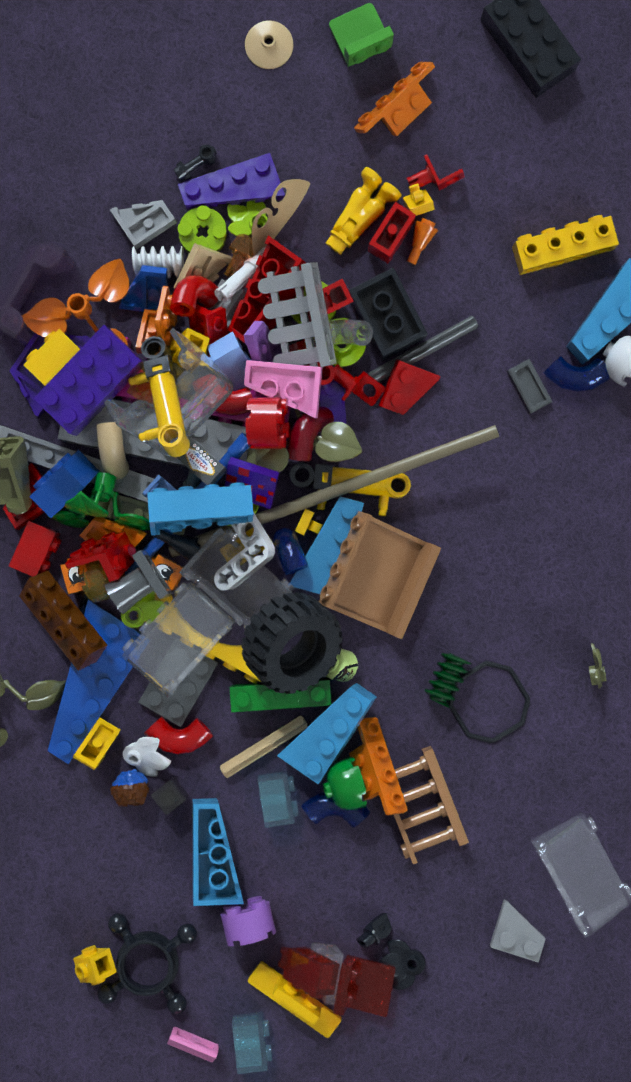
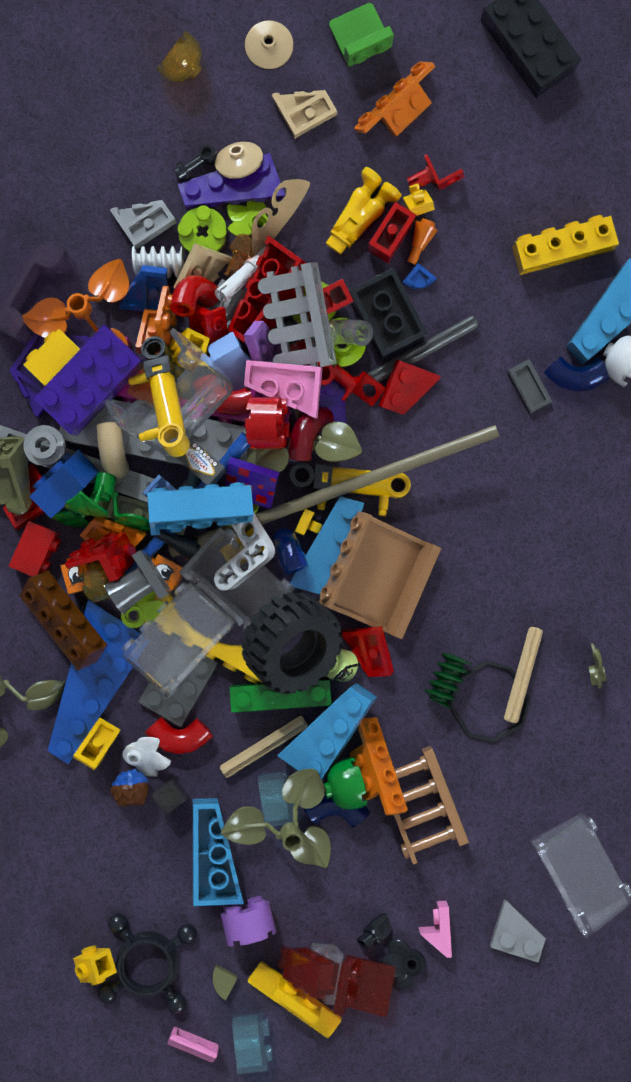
(37, 453): none -> light grey piece
(182, 60): none -> clear yellow cylinder
(223, 981): none -> olive tile
(239, 160): none -> tan dish
(304, 110): none -> tan wing
(311, 847): none -> olive plant
(370, 650): none -> red wing
(419, 278): none -> blue tile
(439, 935): none -> bright pink slope
(523, 675): none -> tan axle

